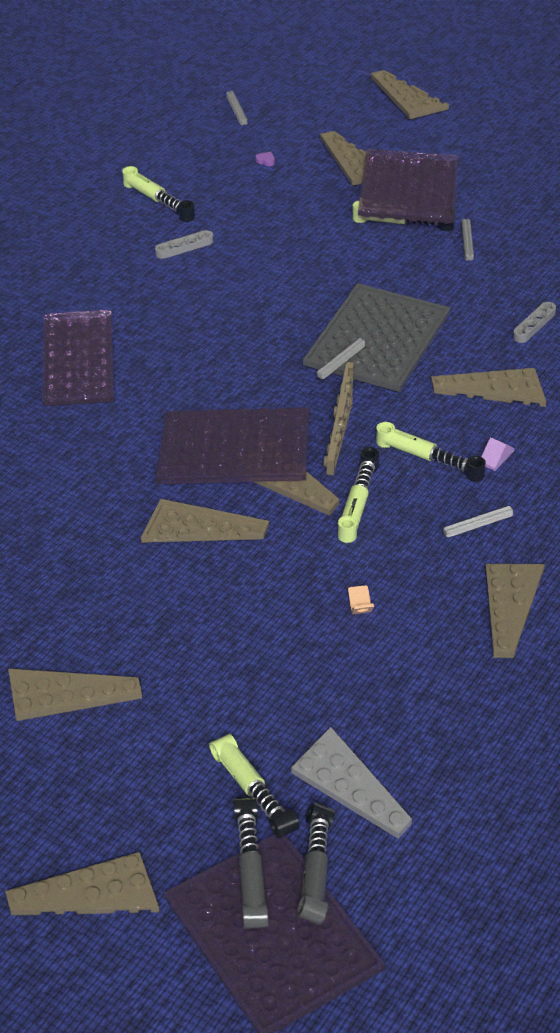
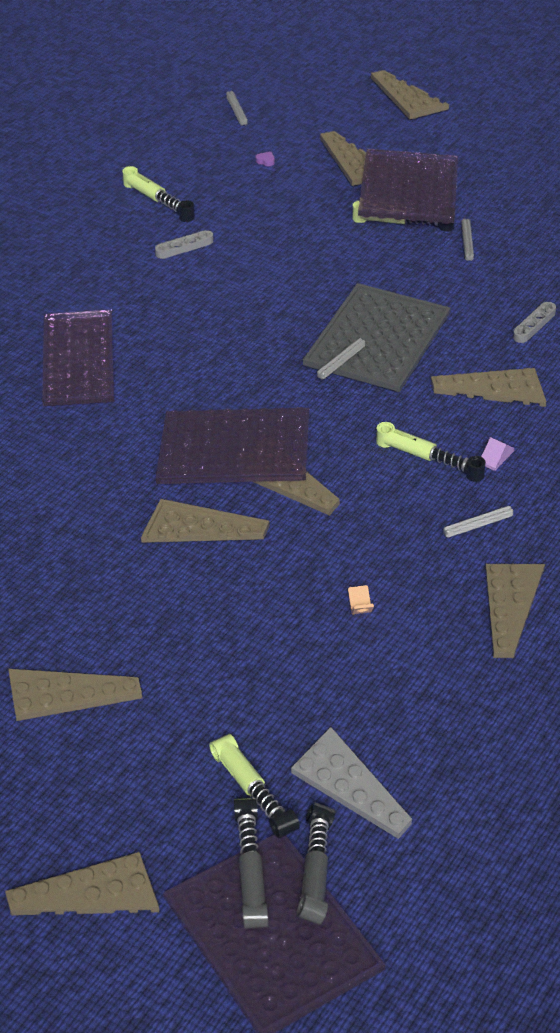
(341, 415): dark tan wing -> none
(357, 496): yellowish green piece -> none

